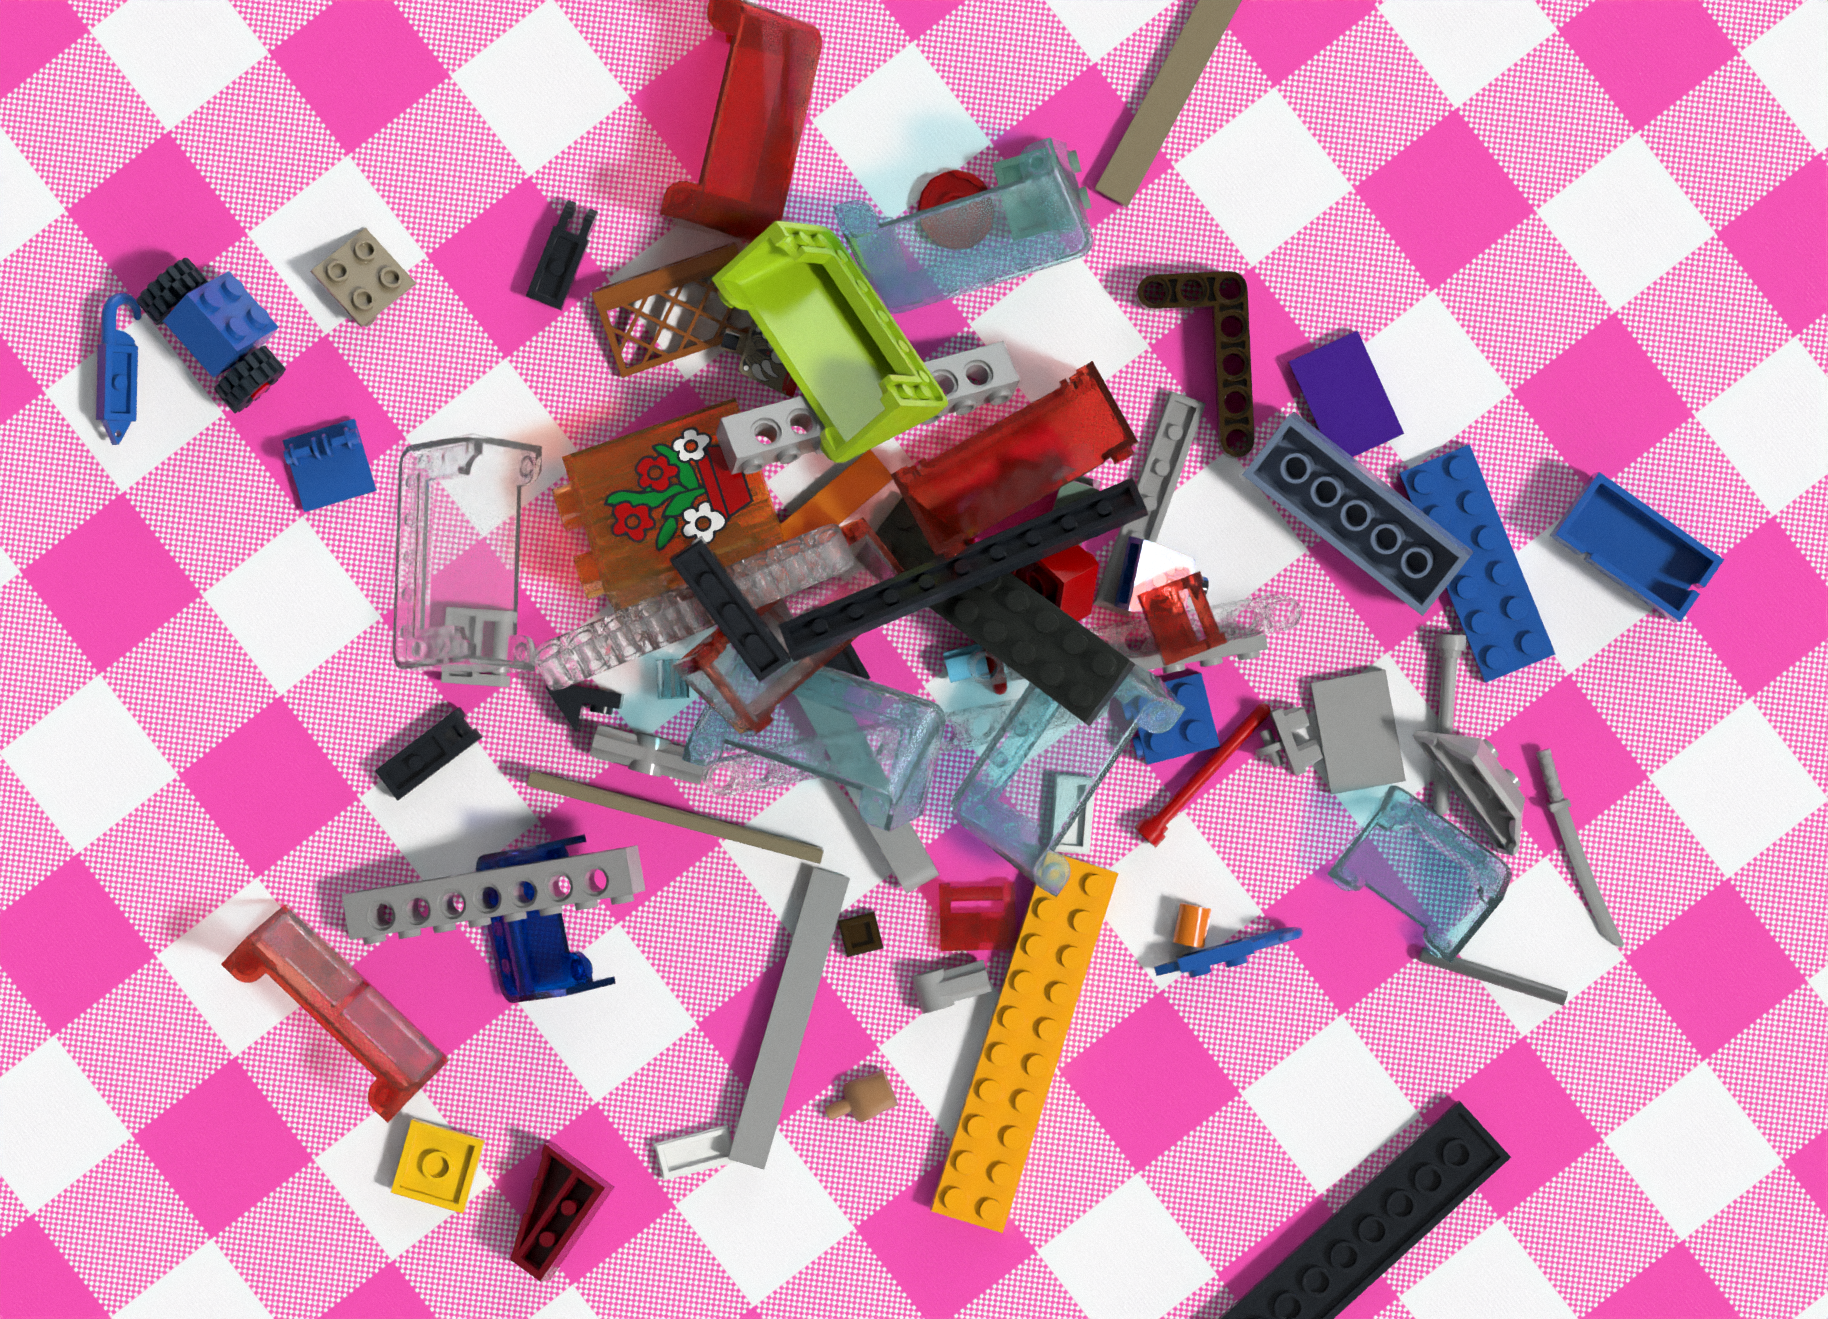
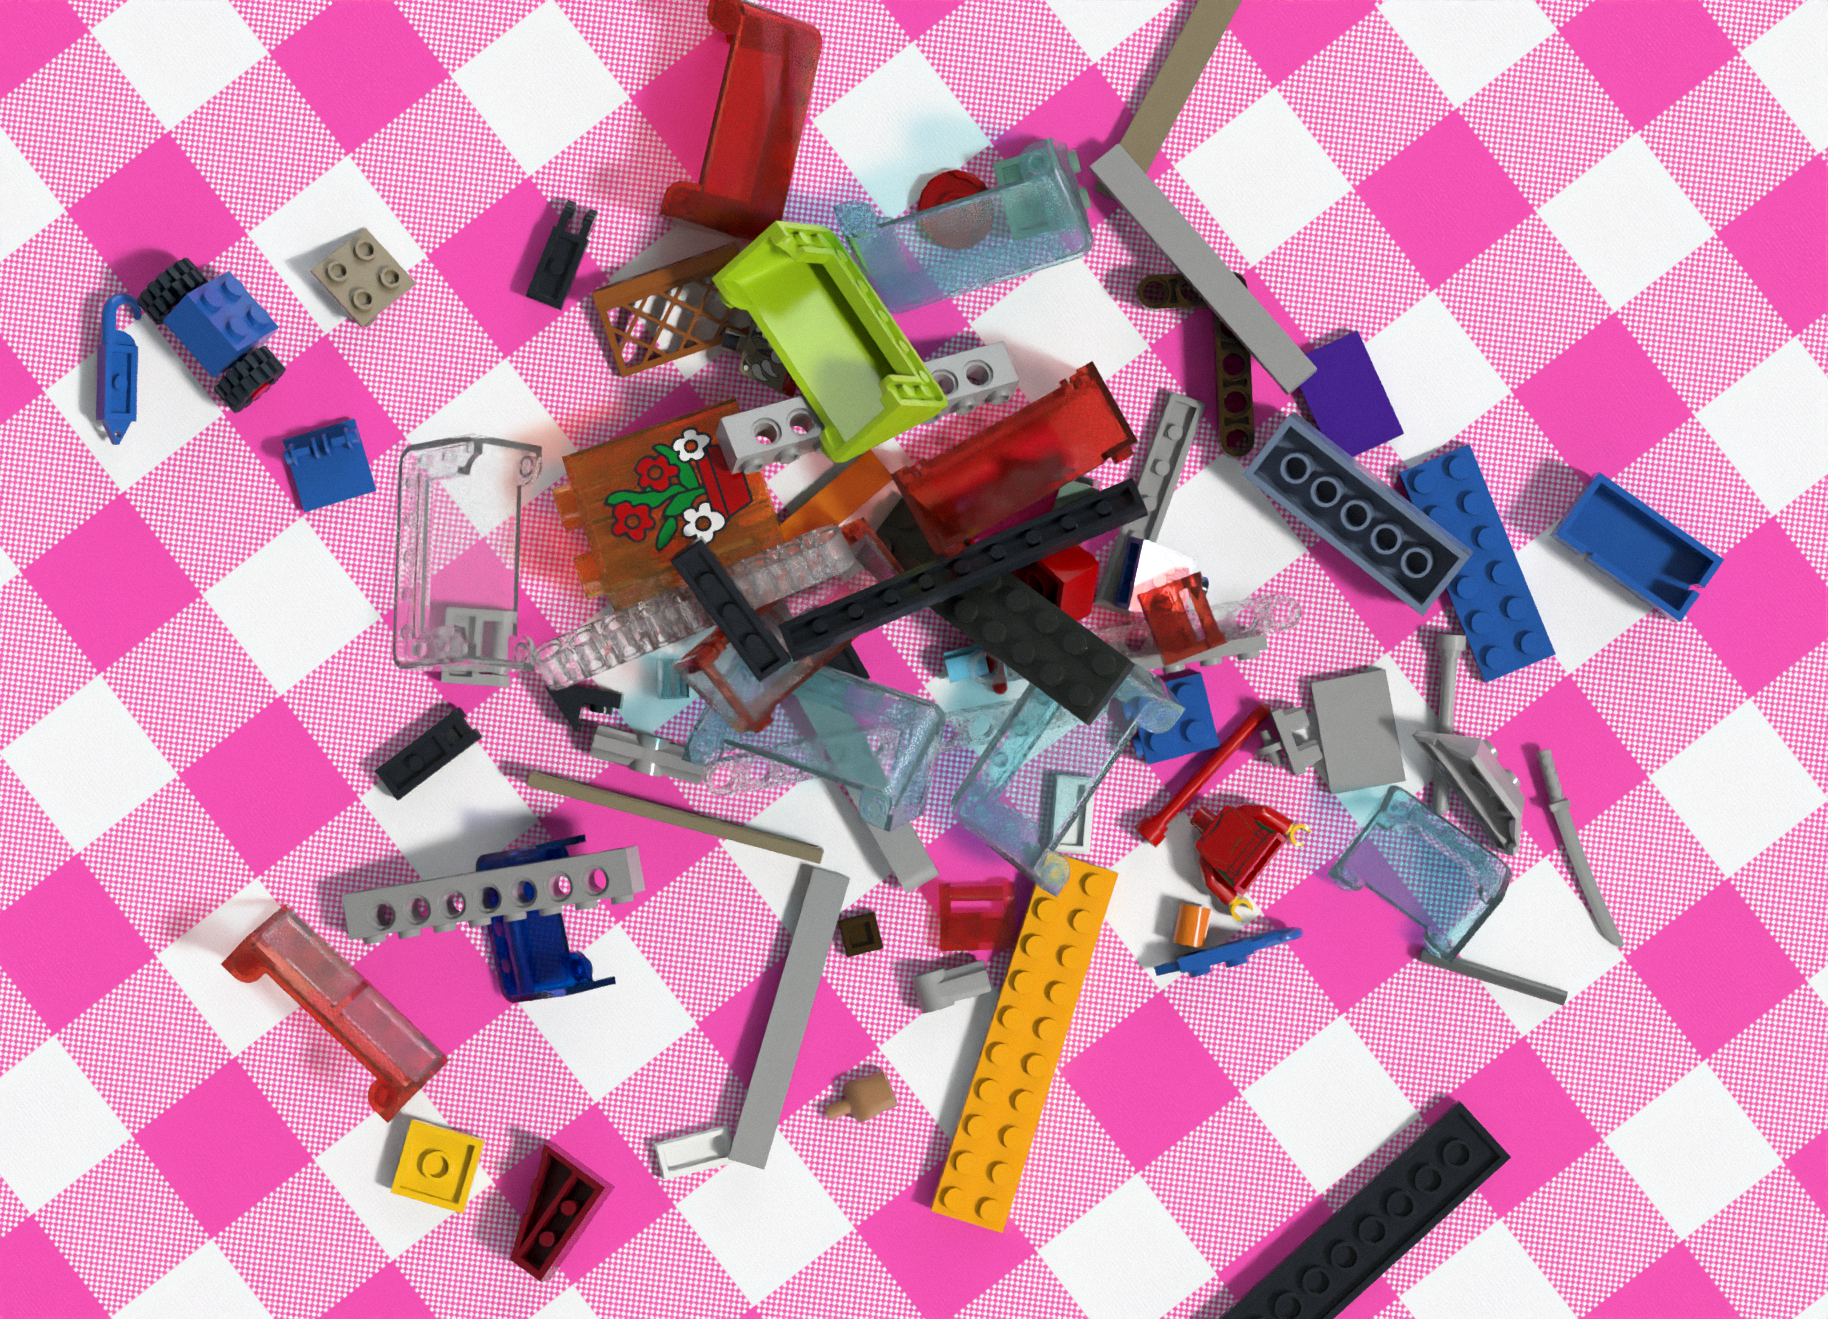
(1203, 269): none -> light grey tile
(1239, 847): none -> red torso

